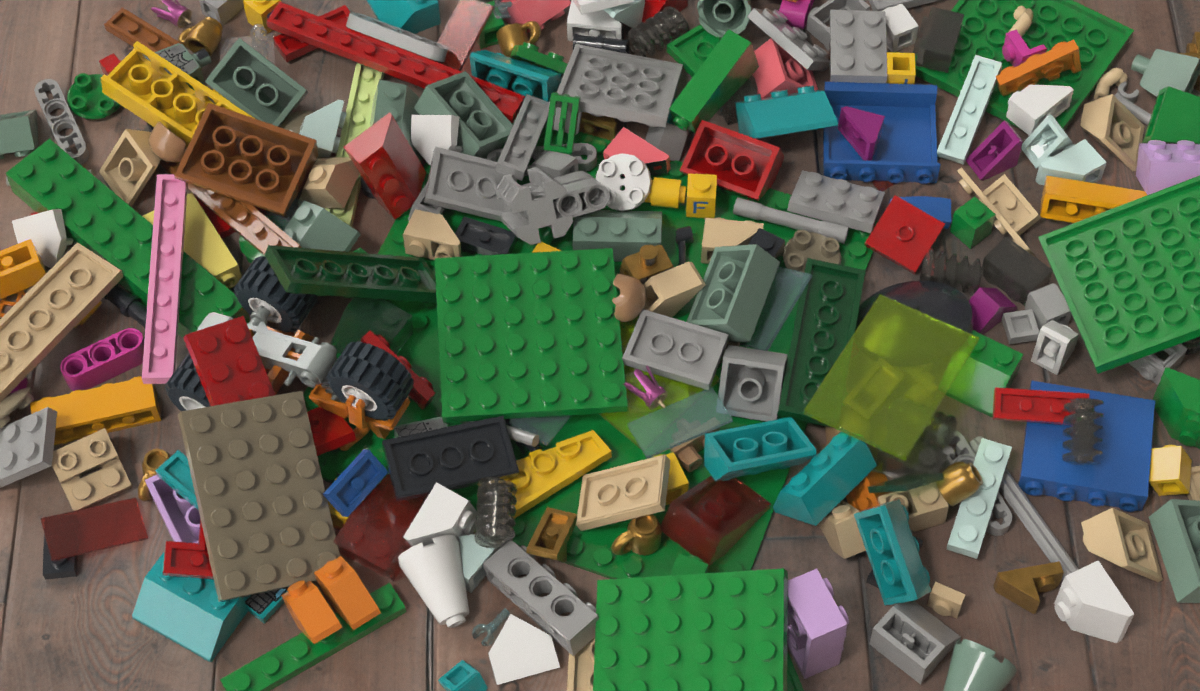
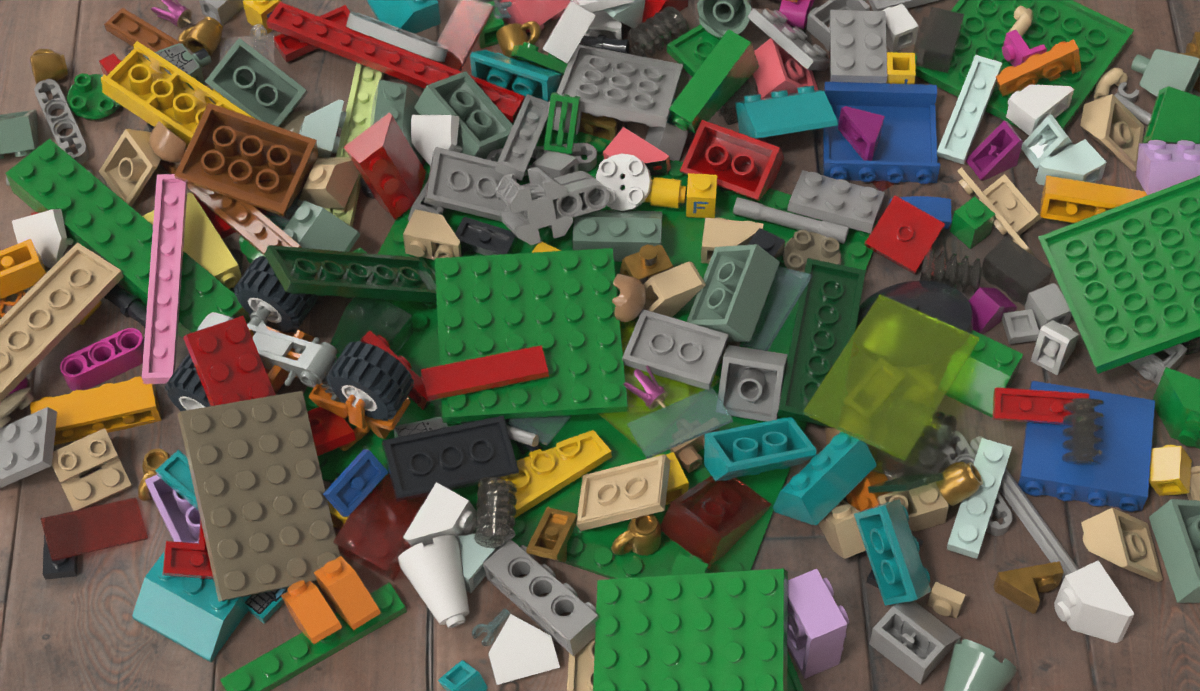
(48, 65): none -> pearl gold piece
(484, 373): none -> red tile
(569, 31): none -> white tile
(683, 236): black hand -> none

